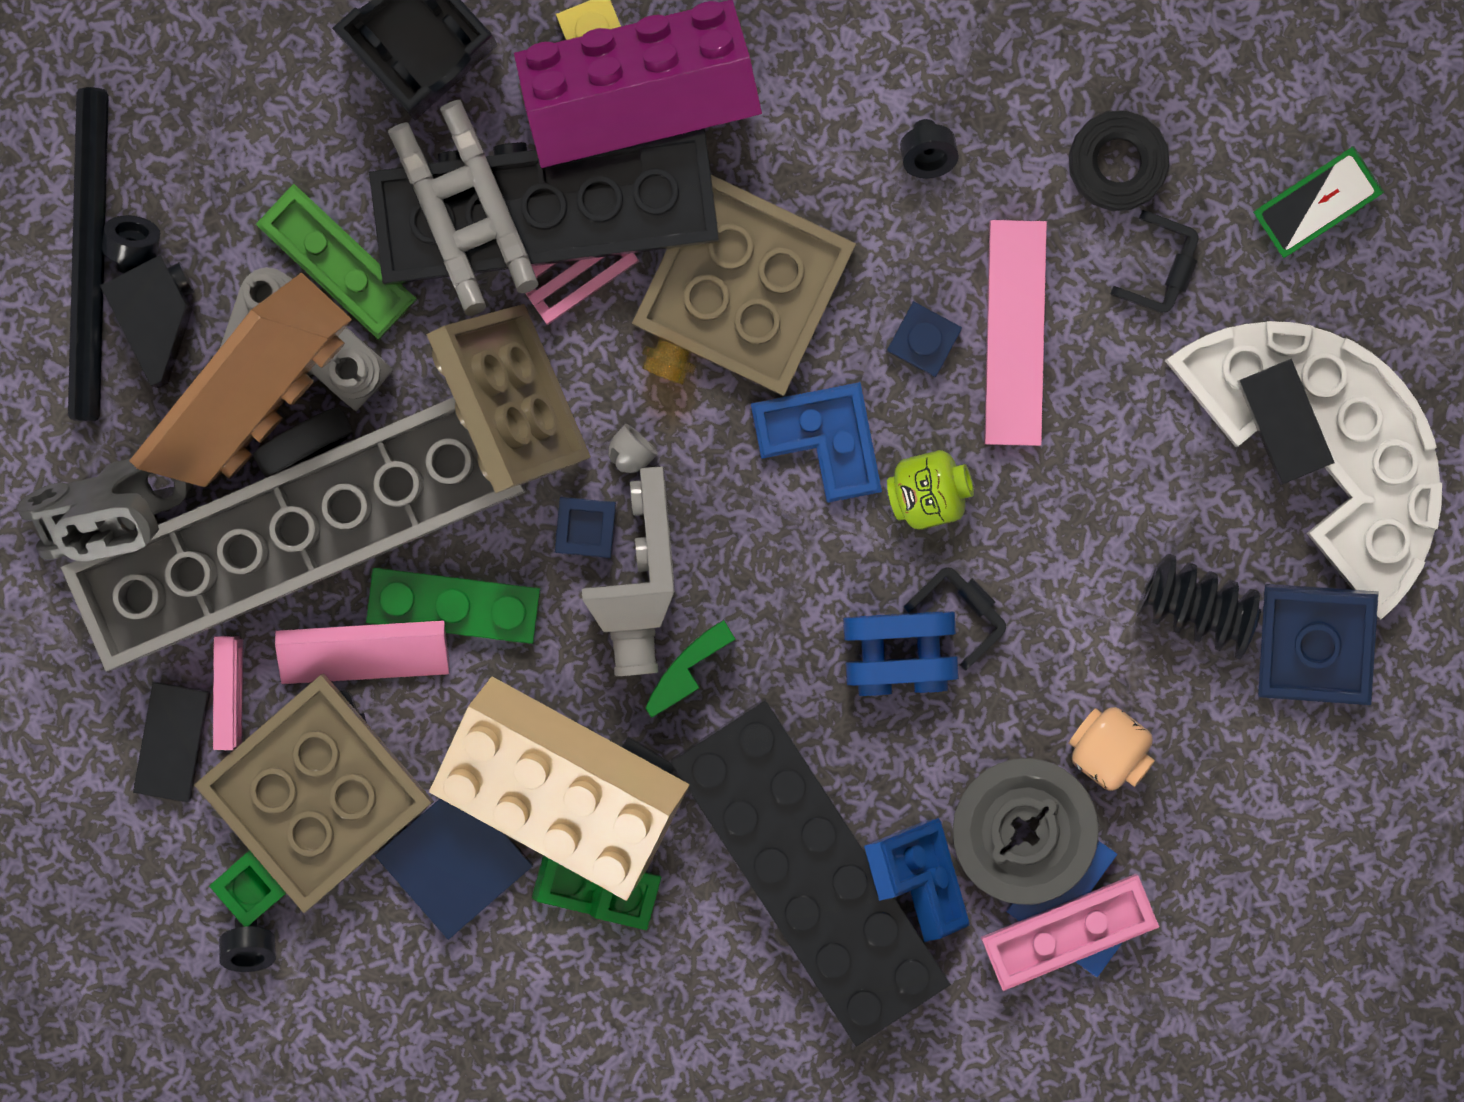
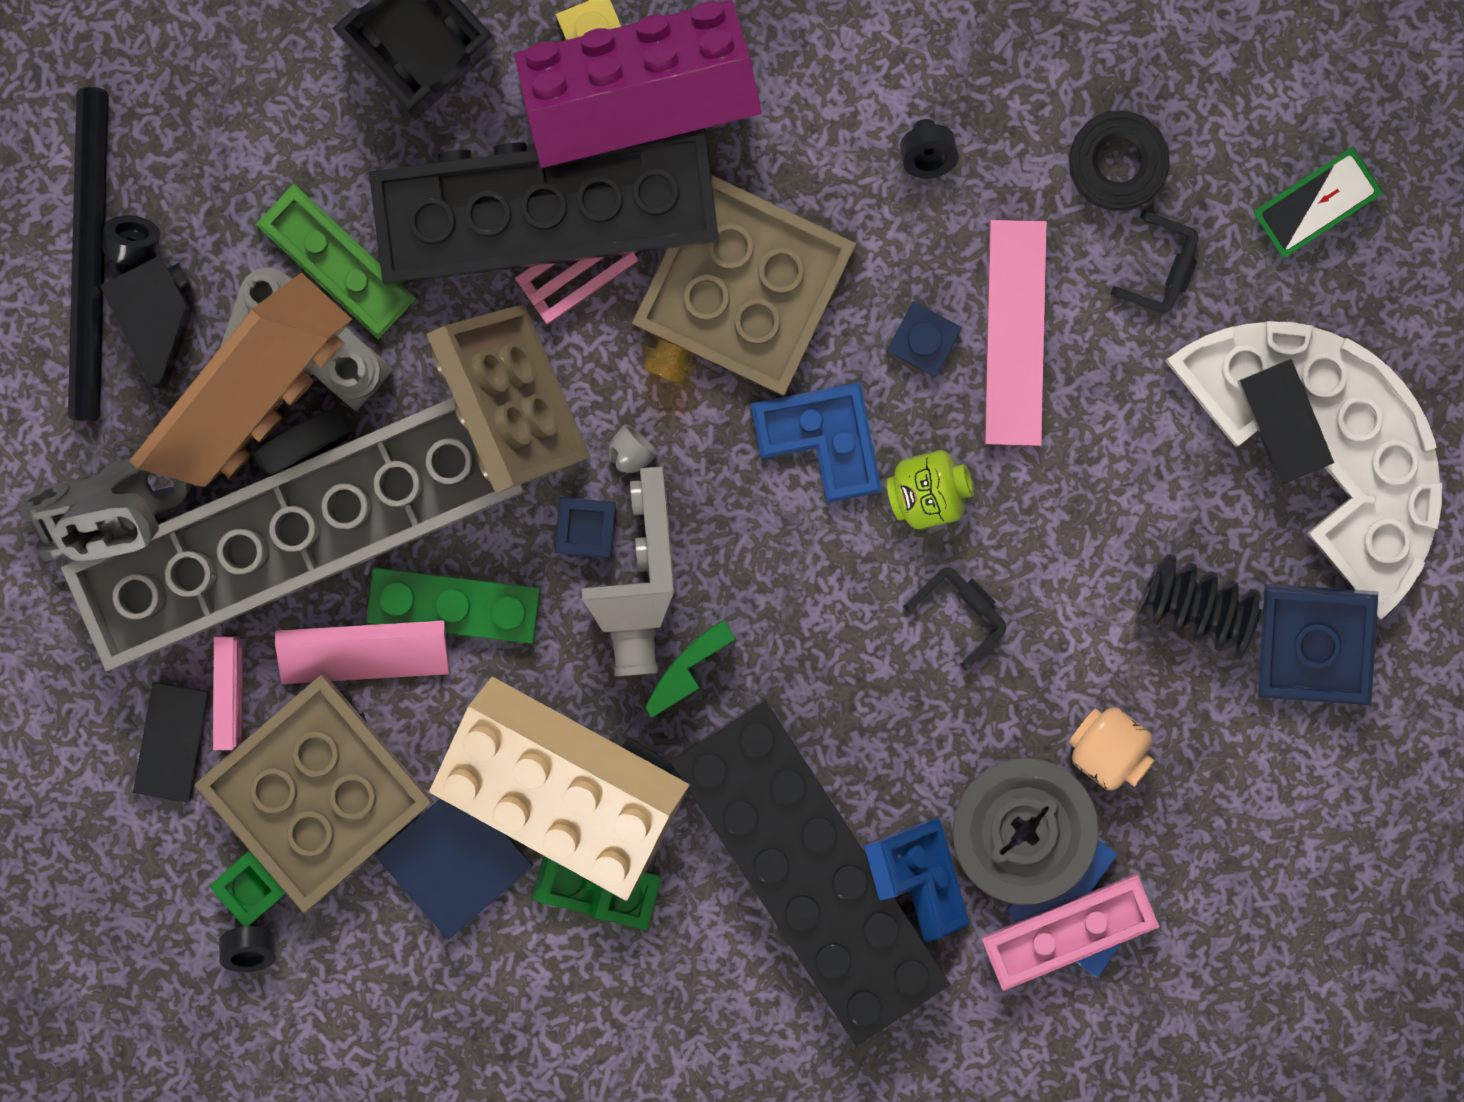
(474, 174): light grey piece -> none
(876, 674): blue brick -> none

